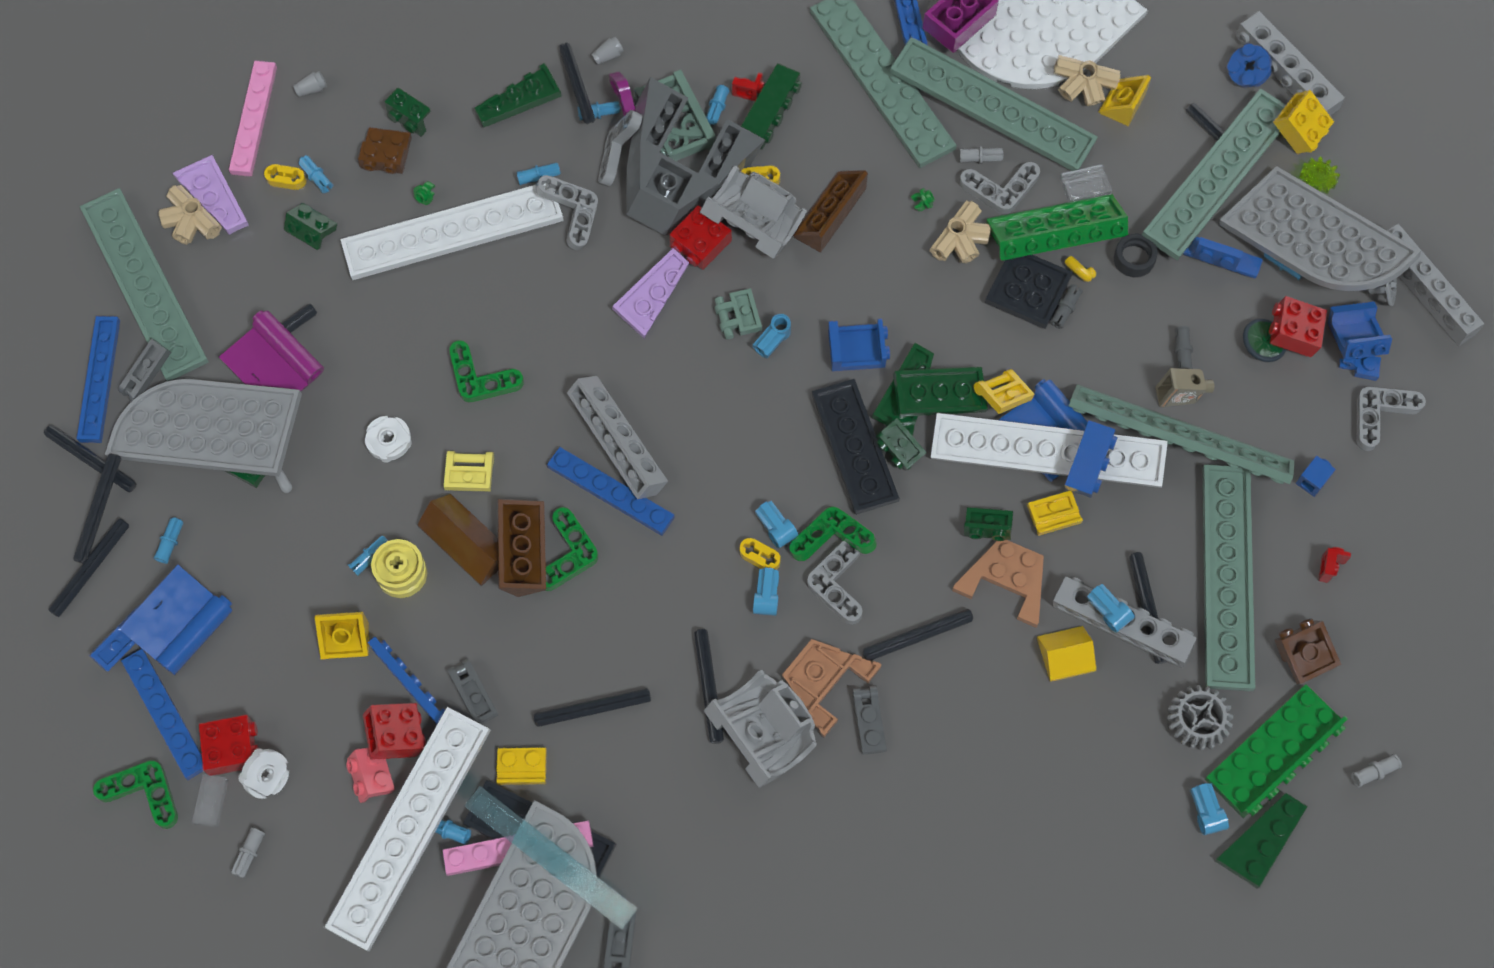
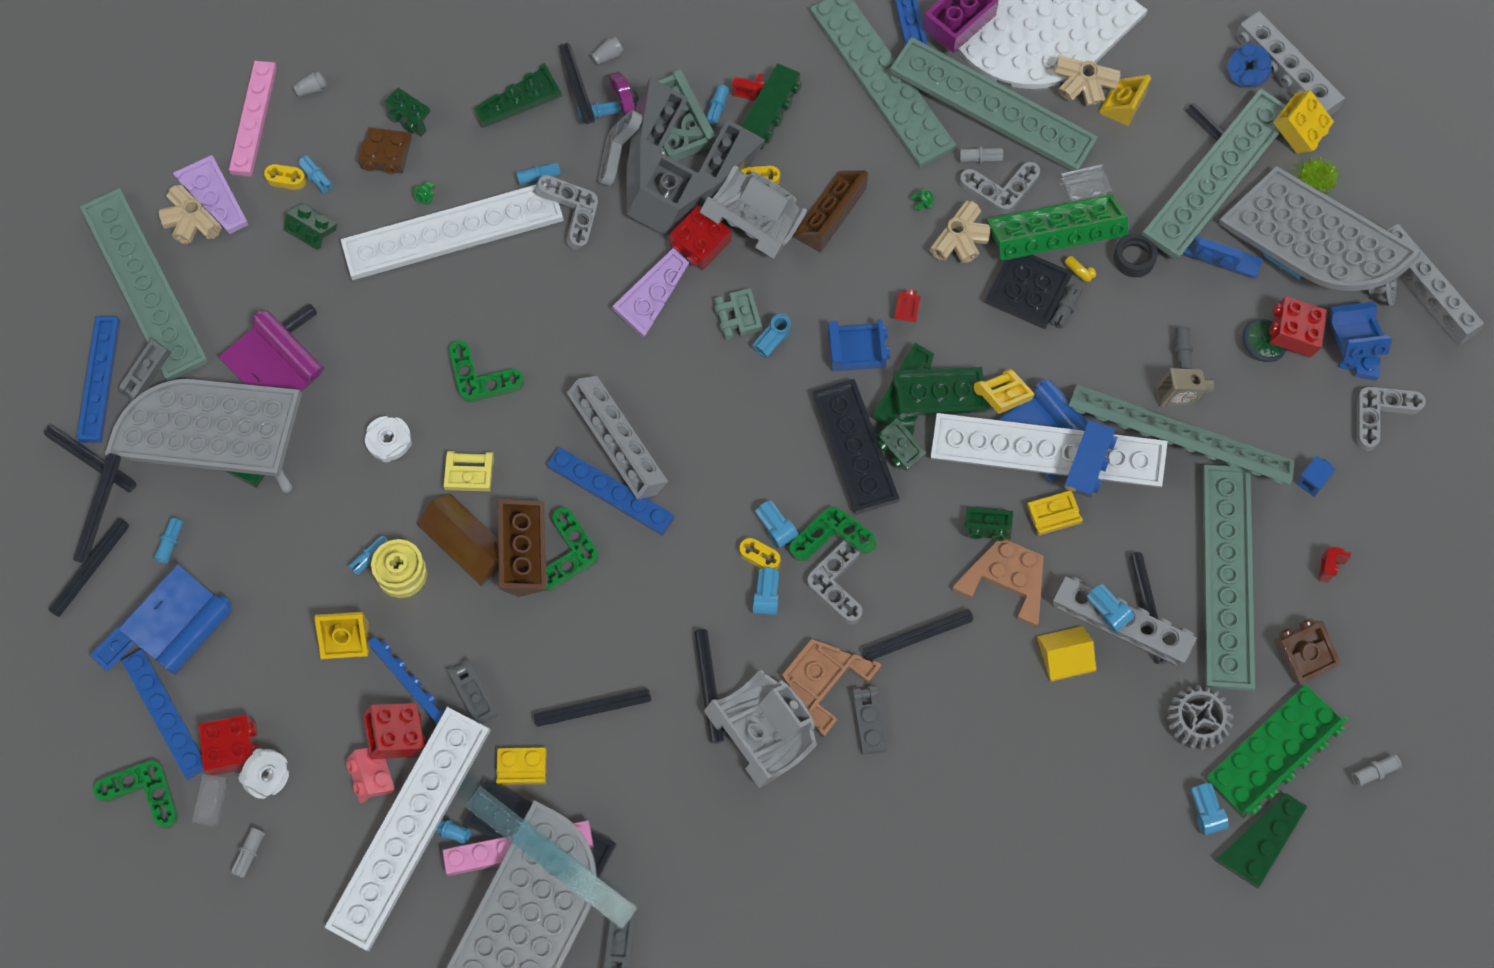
(907, 306): none -> red bracket

